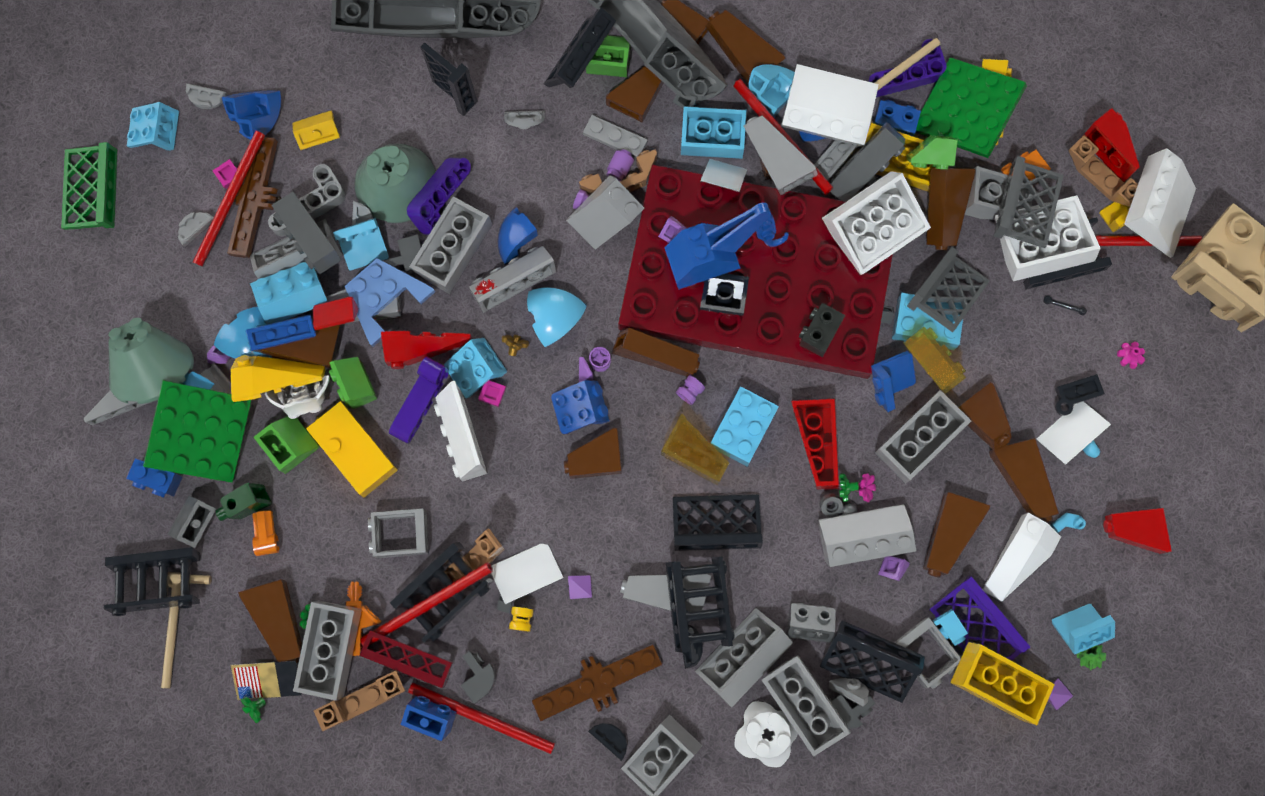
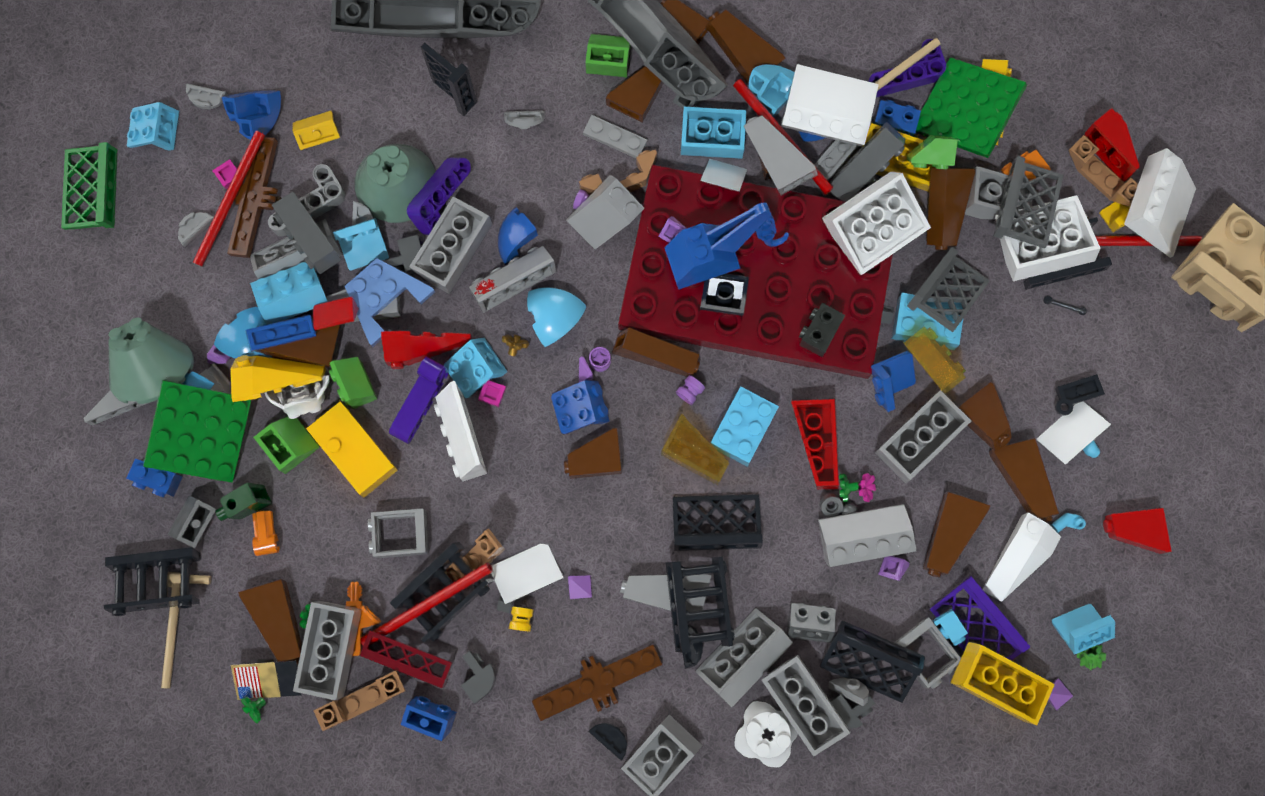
(483, 718): red piece -> none
(581, 49): black fence -> none
(620, 164): medium lavender brick -> none
(1131, 354): dark pink plant -> none

